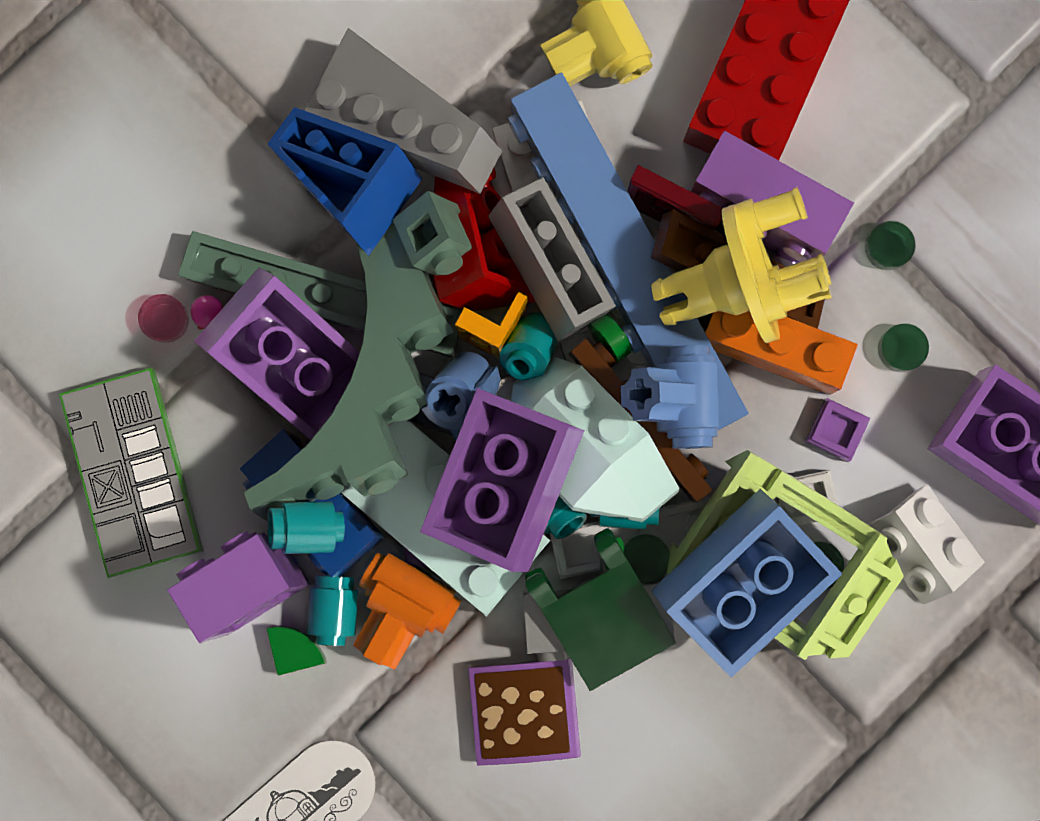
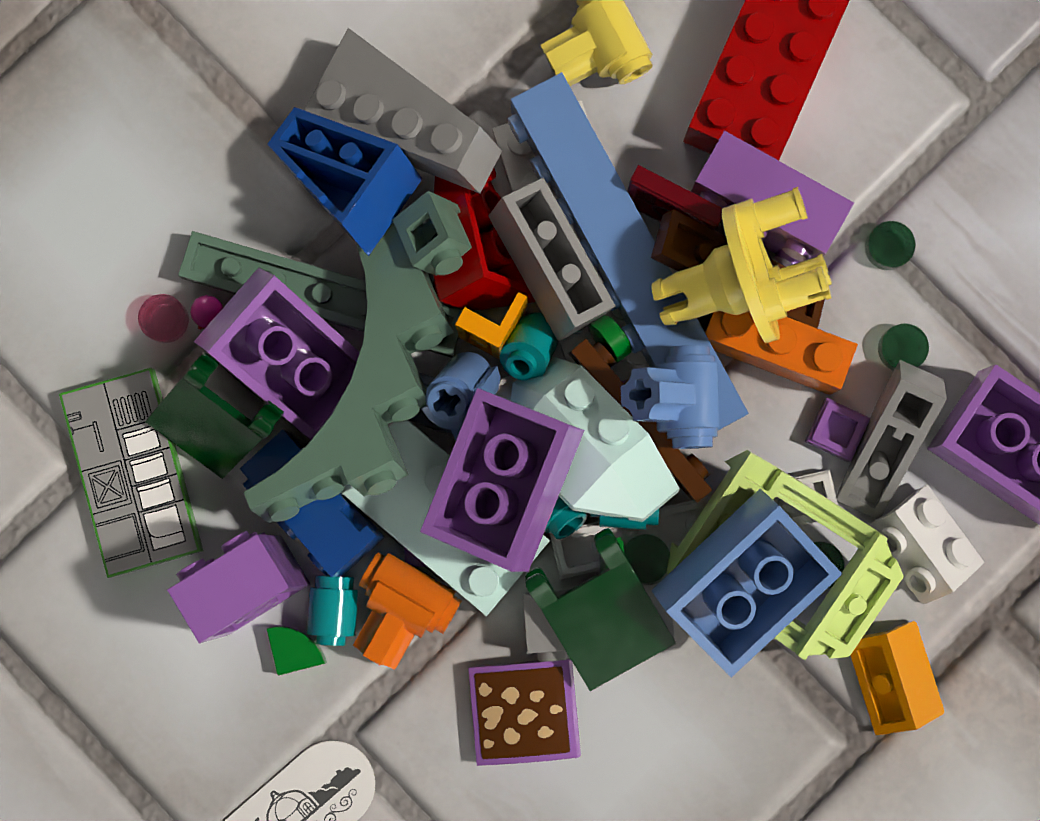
(207, 424): none -> dark green flag
(305, 527): teal brick -> none
(892, 438): none -> light grey slope
(897, 680): none -> light orange panel

